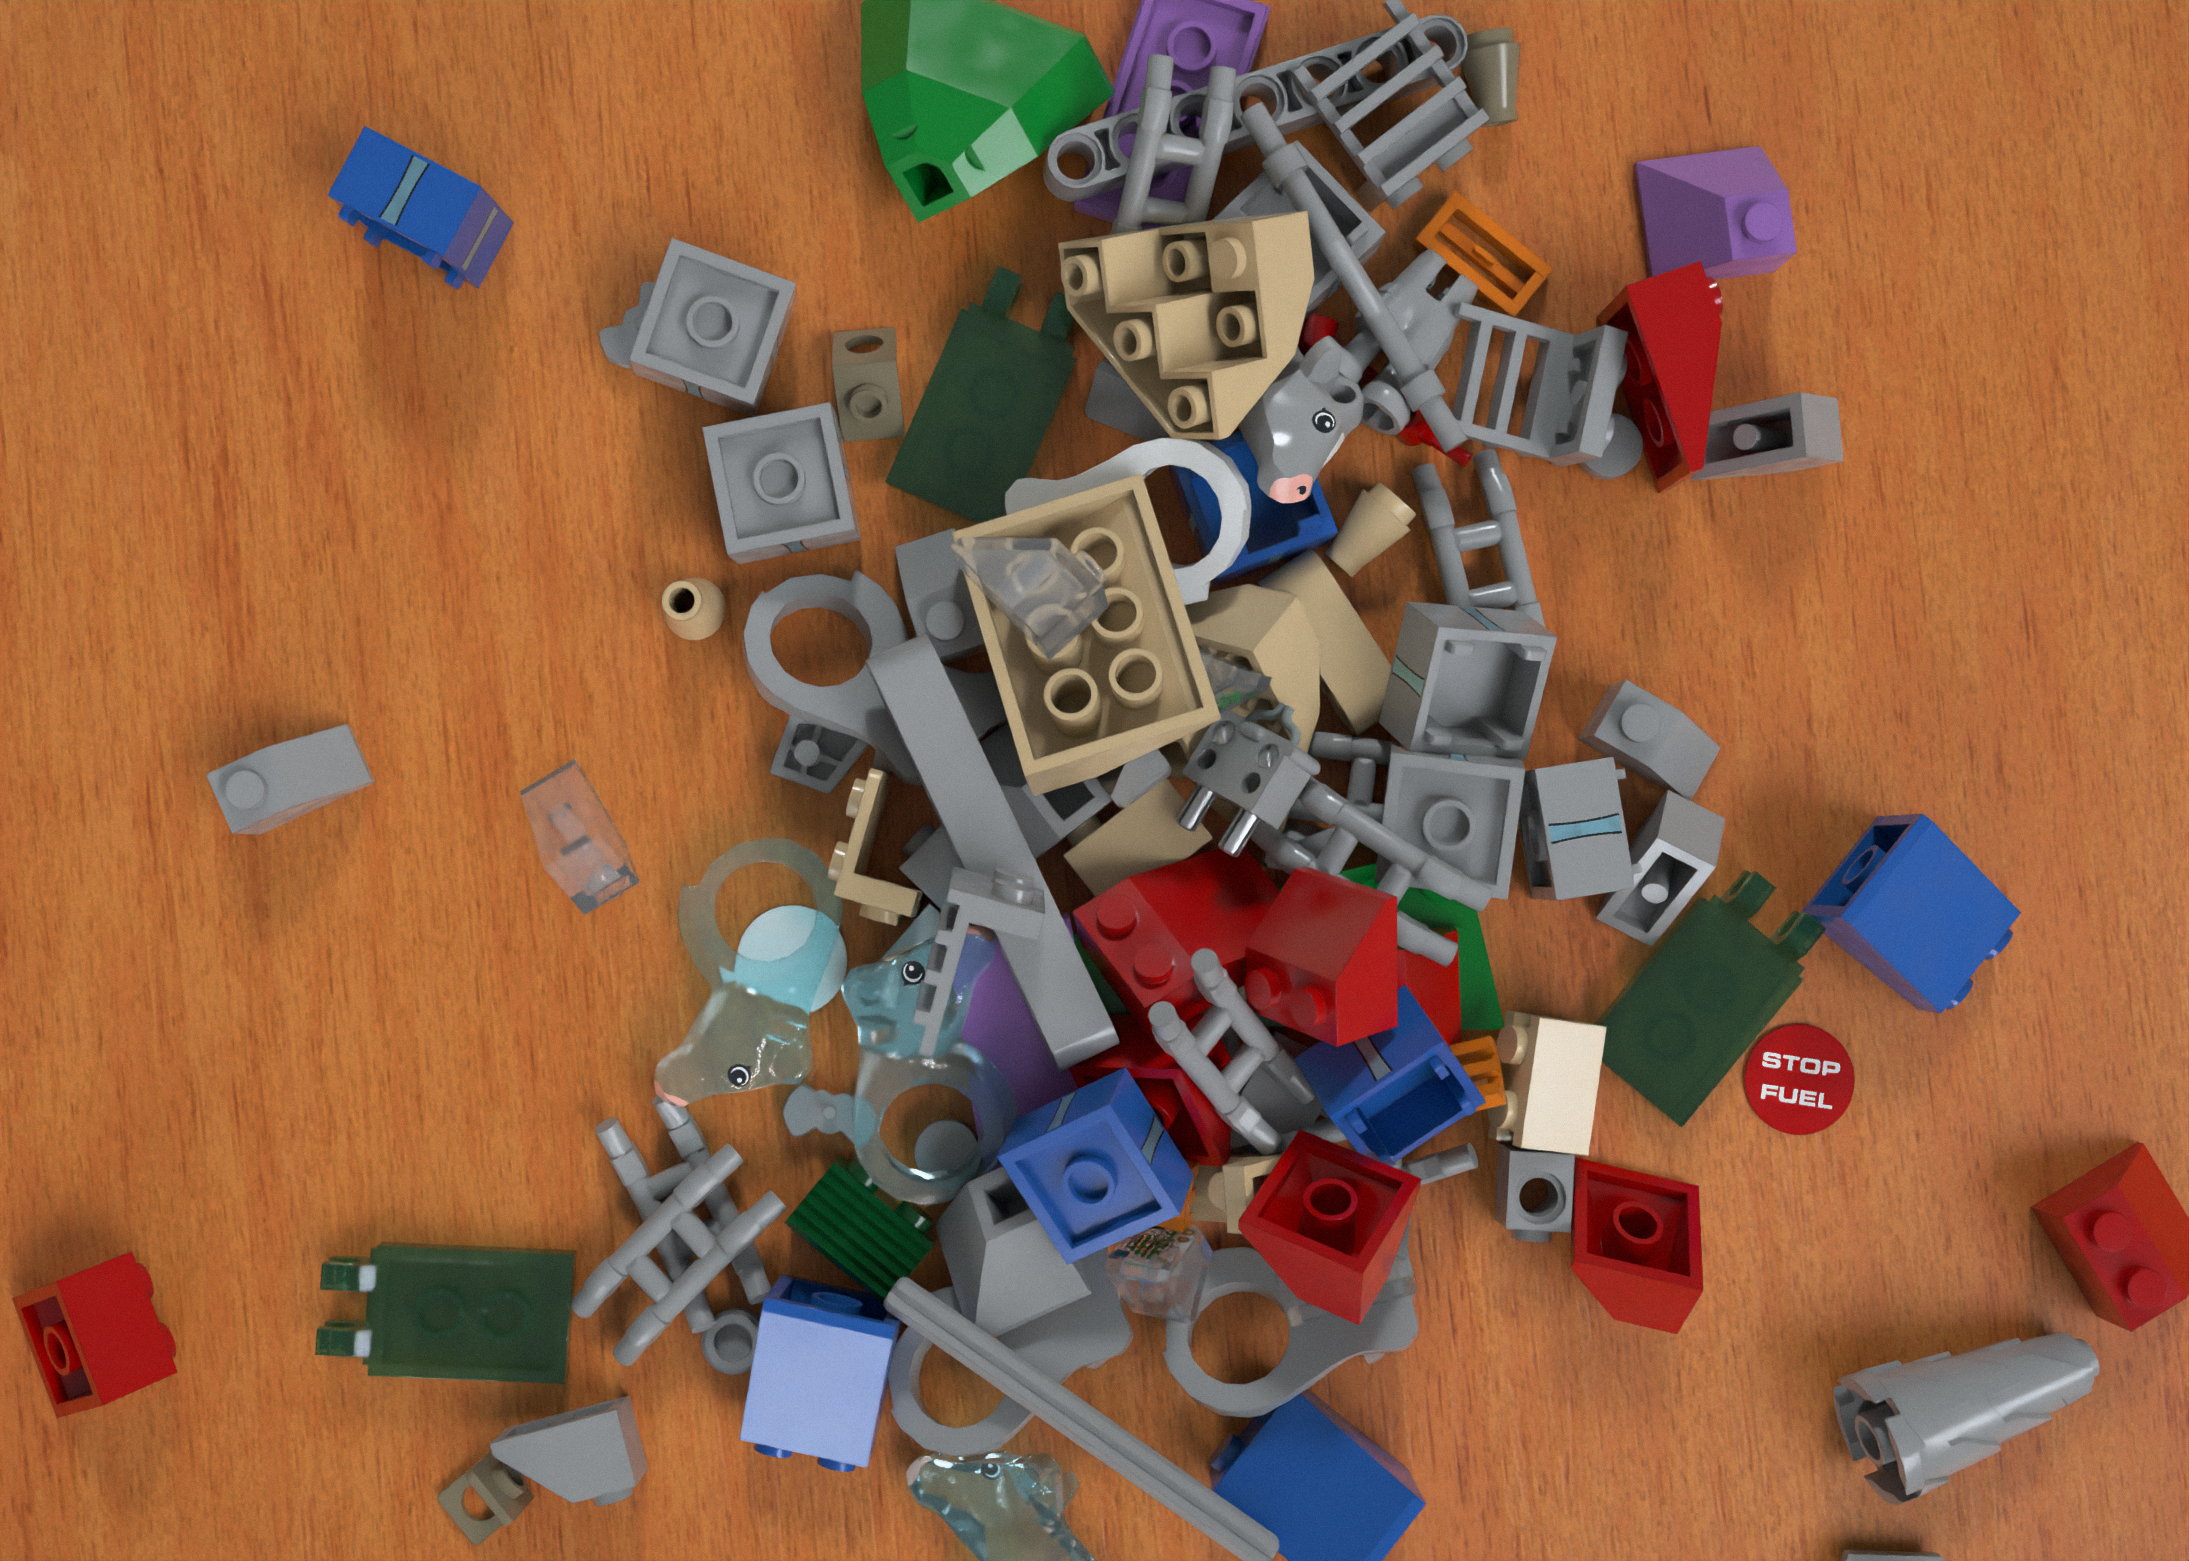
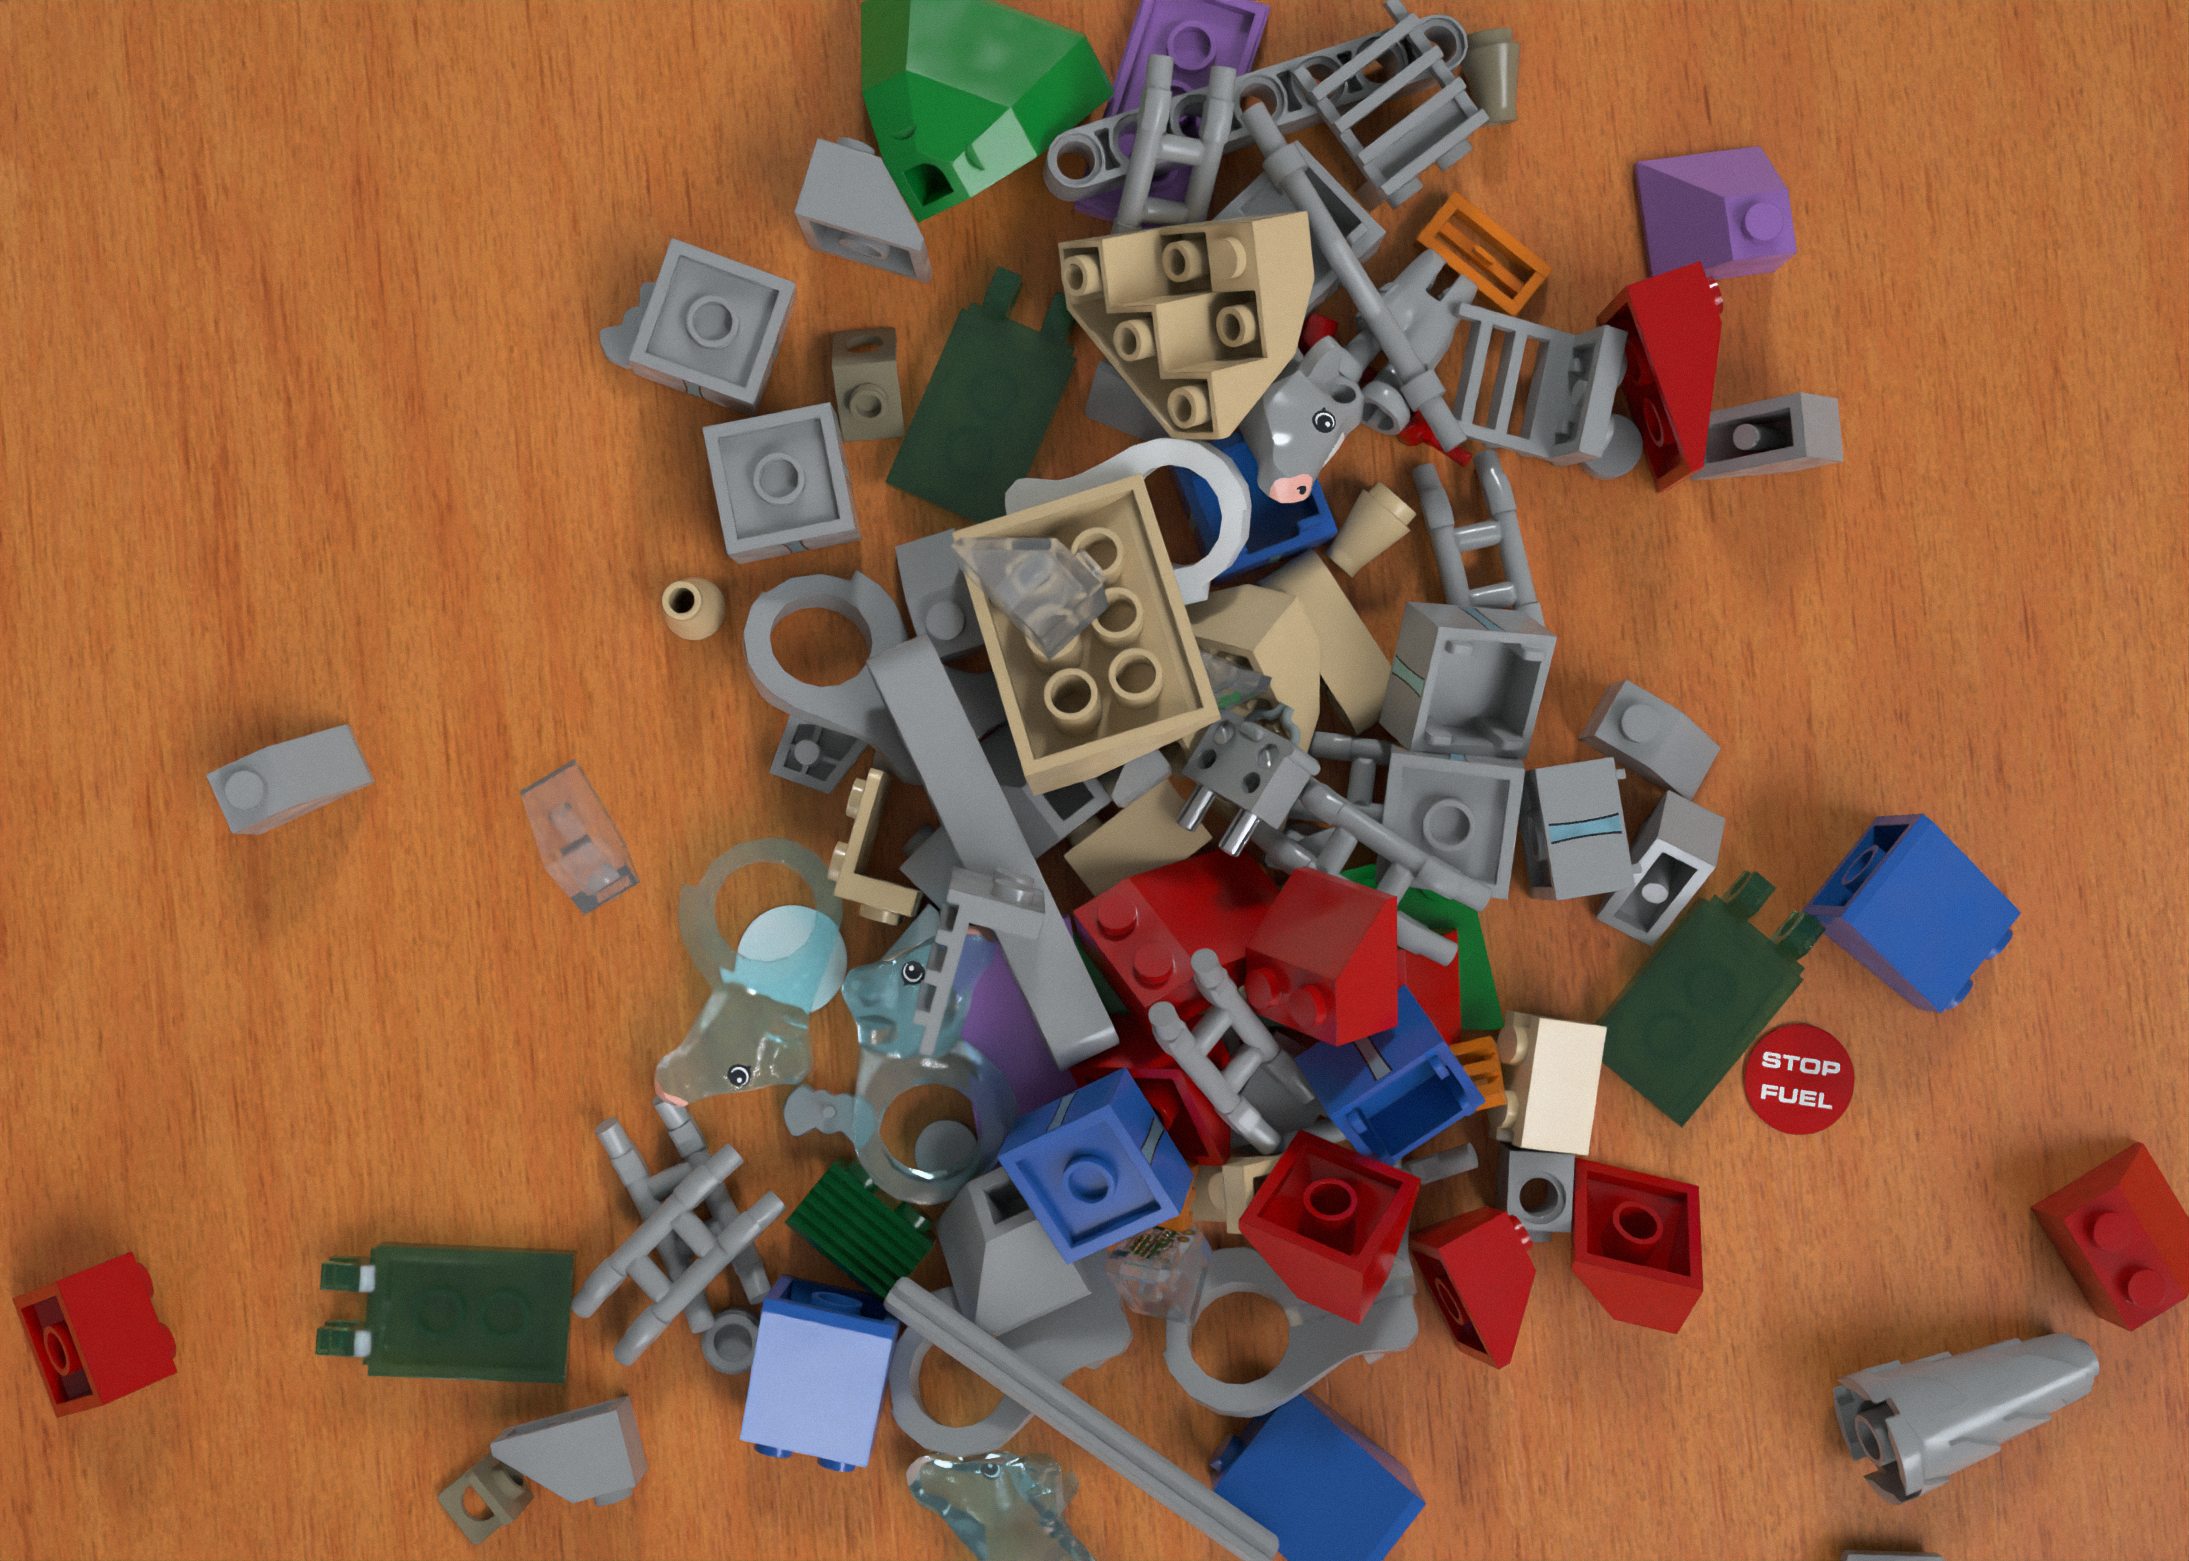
(420, 208): blue container -> none
(857, 211): none -> light grey slope
(1478, 1279): none -> red slope

